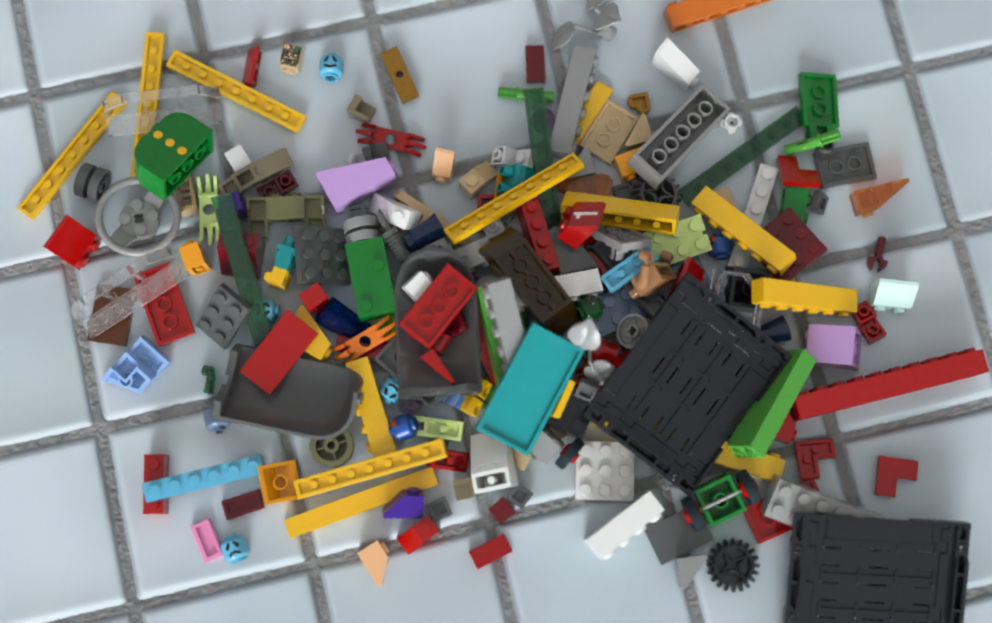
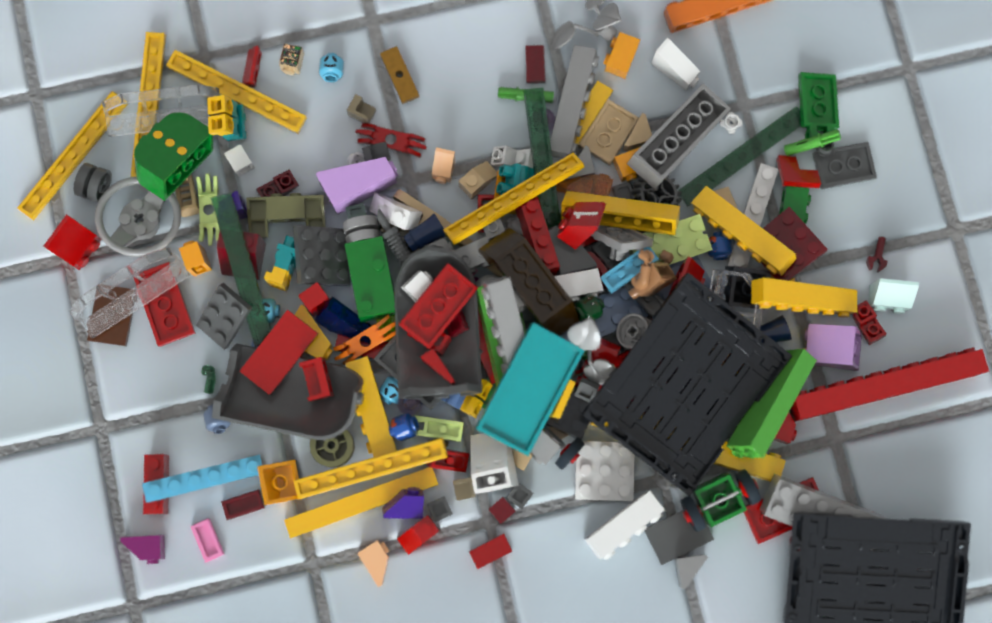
(138, 366): light blue slope -> none
(146, 547): none -> magenta slope
(226, 118): none -> yellow hips
(235, 548): medium azure head -> none
(257, 172): dark tan slope -> none
(317, 379): none -> red panel
(622, 54): none -> light orange brick
(639, 102): pearl gold tile -> none
(718, 575): black gear -> none
(808, 453): red tile -> none
(819, 202): dark grey plate -> none
(868, 200): clear orange slope -> none
(889, 470): red tile -> none

